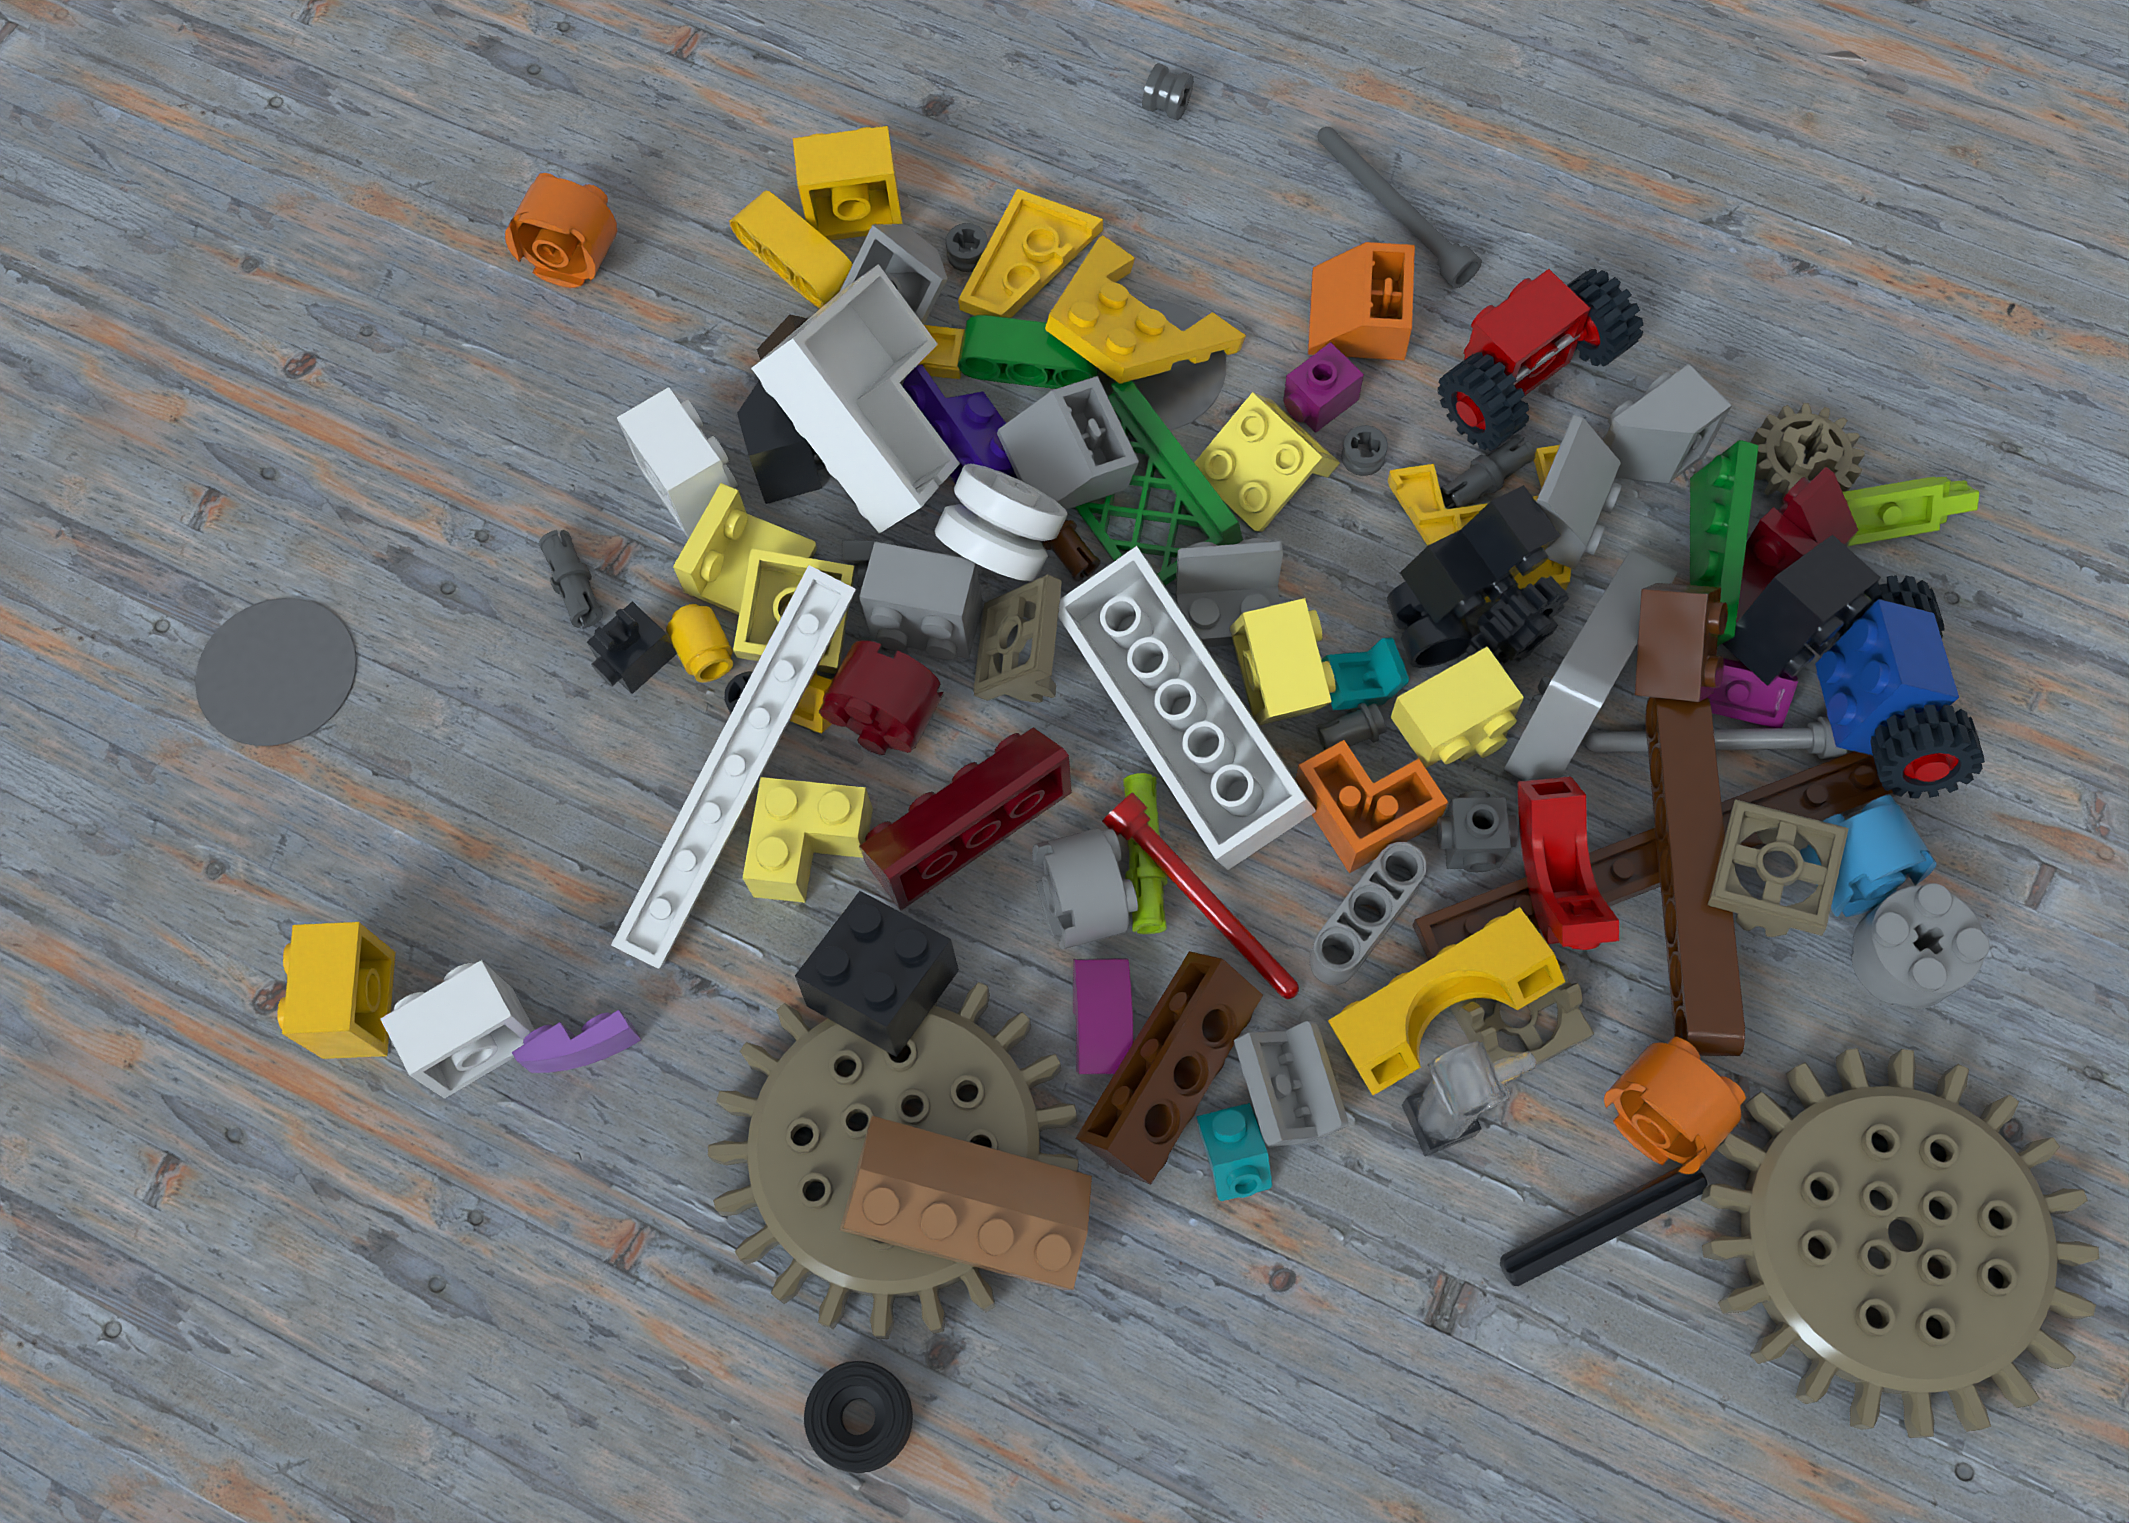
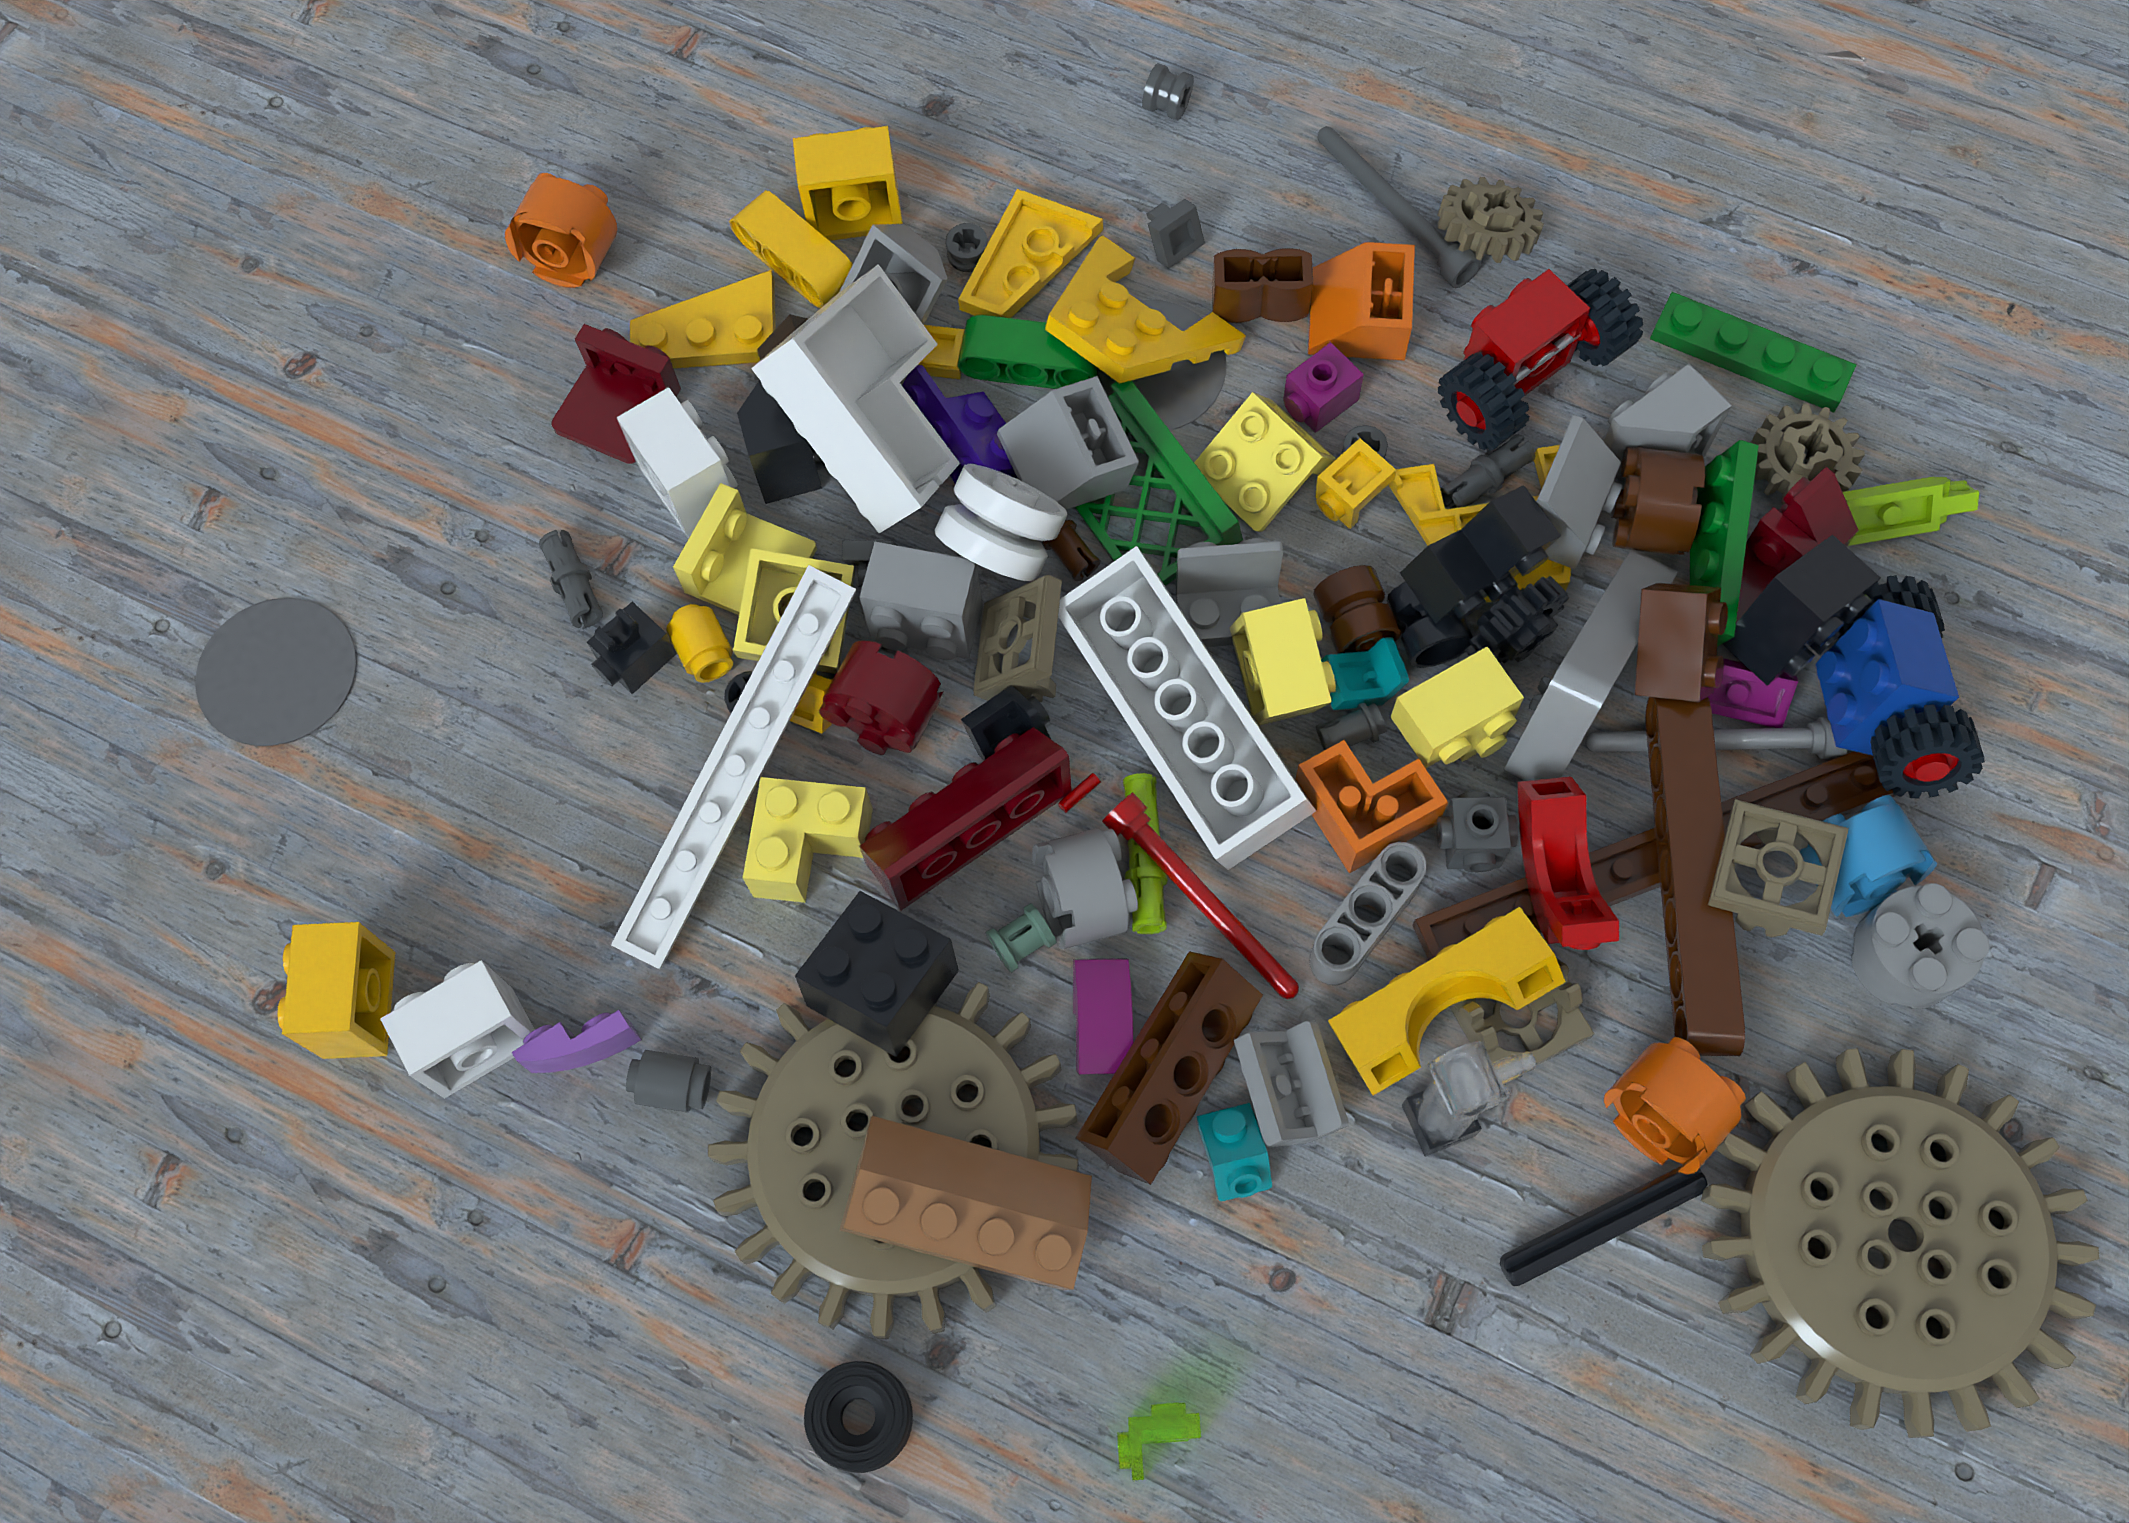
(613, 382): none -> dark red bracket
(669, 1081): none -> dark grey brick
(713, 327): none -> yellow wing
(1003, 716): none -> black bracket
(1021, 937): none -> sand green bush
(1079, 792): none -> red piece
(1165, 1425): none -> clear neon green bracket
(1175, 231): none -> dark grey tile
(1262, 285): none -> reddish brown brick
(1352, 483): none -> yellow bracket
(1355, 608): none -> reddish brown wheel
(1490, 219): none -> dark tan gear
(1658, 501): none -> reddish brown brick
(1753, 352): none -> green plate

